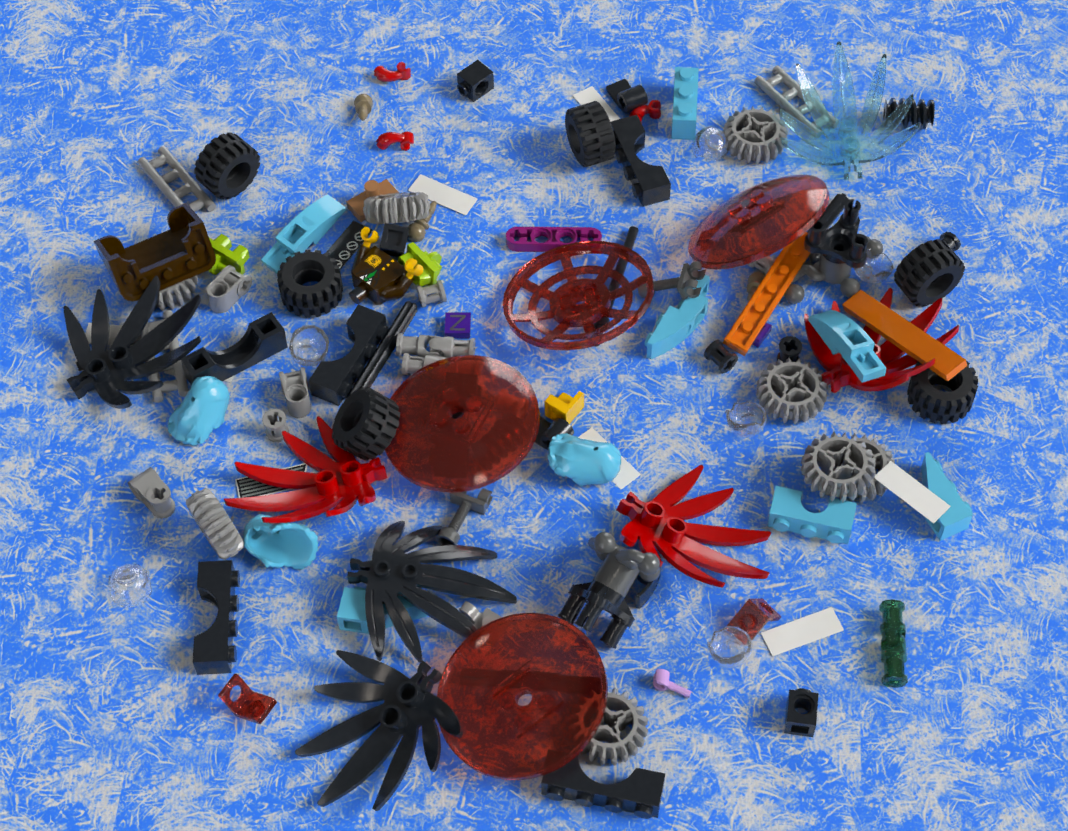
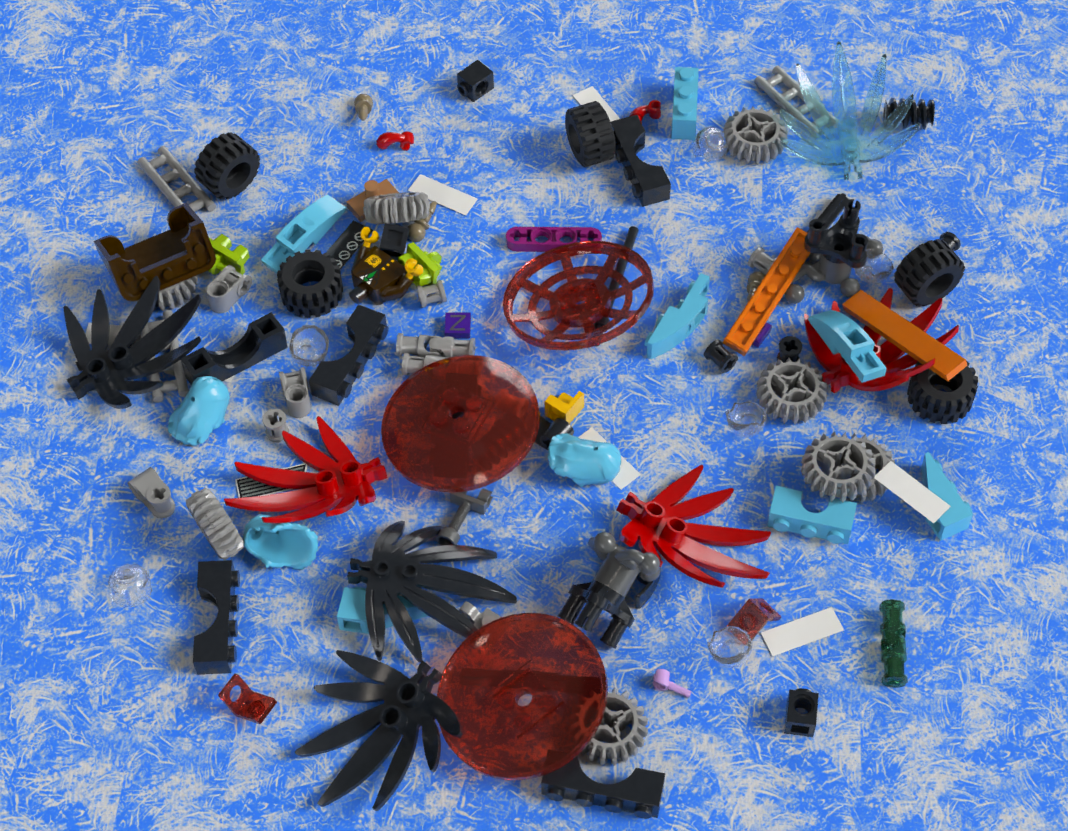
(366, 423): black tyre -> none
(385, 347): black axle -> none
(388, 76): red arm -> none
(627, 97): black panel -> none
(684, 283): dark grey bar -> none
(759, 221): clear red dish -> none

